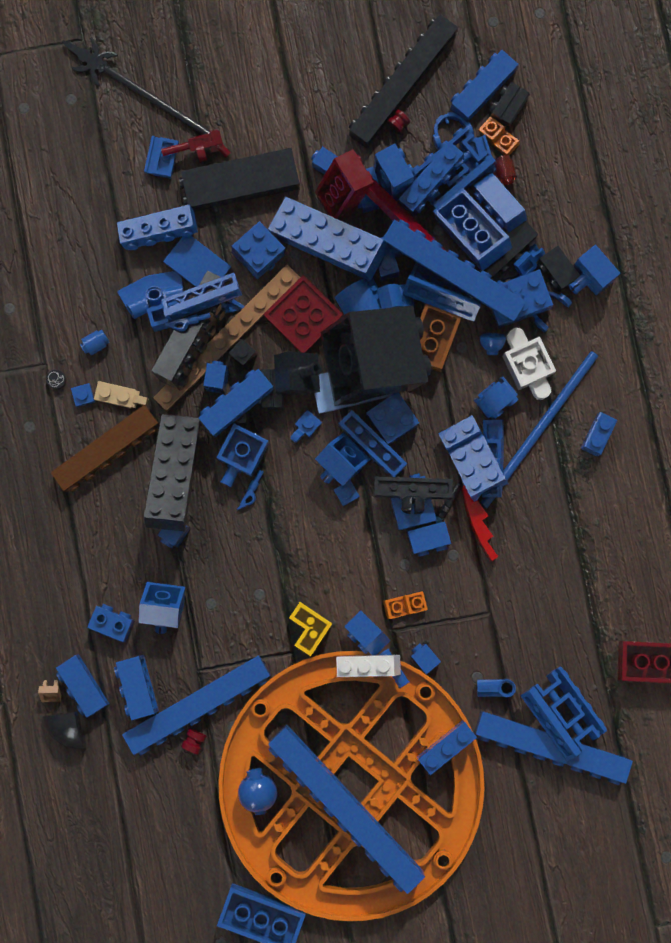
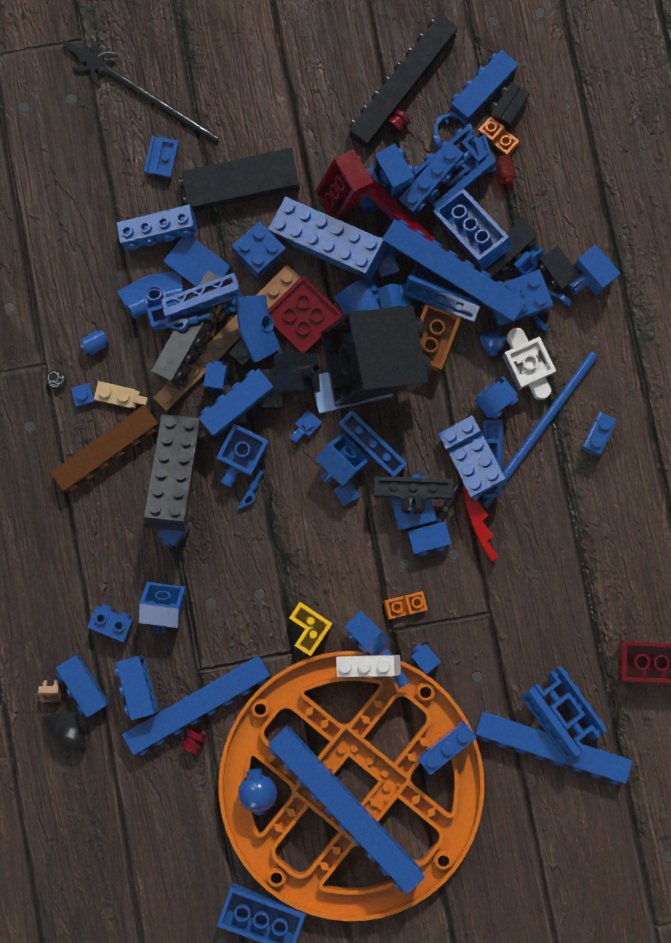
(199, 143): dark red piece -> none
(256, 326): none -> blue panel
(322, 160): blue brick -> none
(392, 418): blue brick -> none
(492, 688): blue piece -> none
(499, 202): brick -> none

